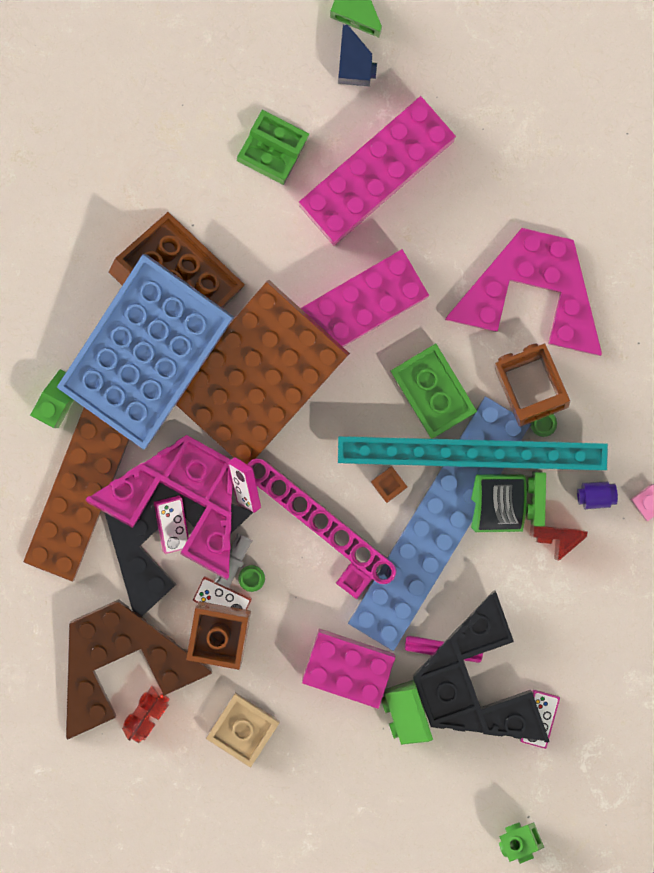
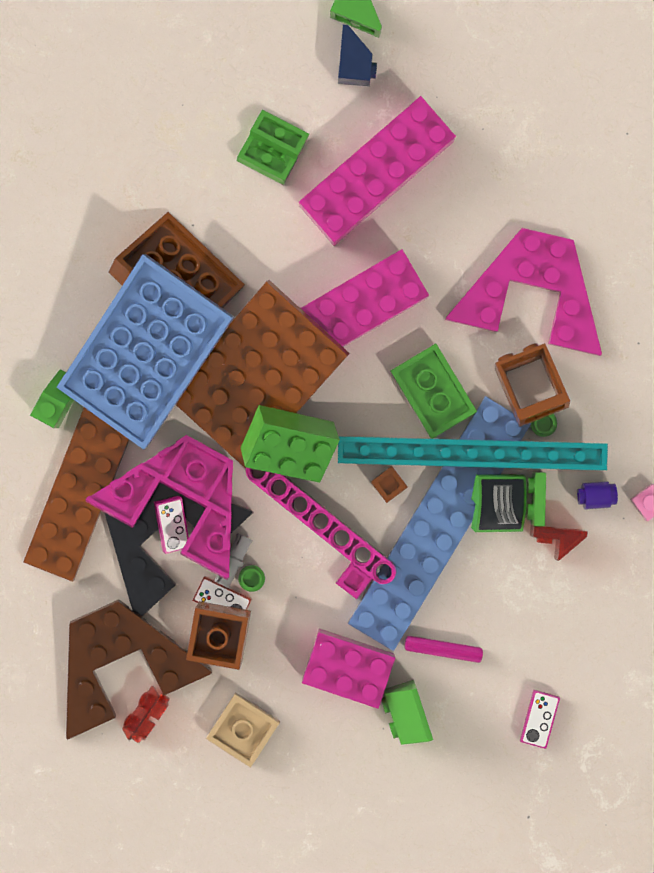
(244, 484): tile -> none
(289, 444): none -> bright green brick
(448, 690): black wing -> none
(529, 842): bright green brick -> none

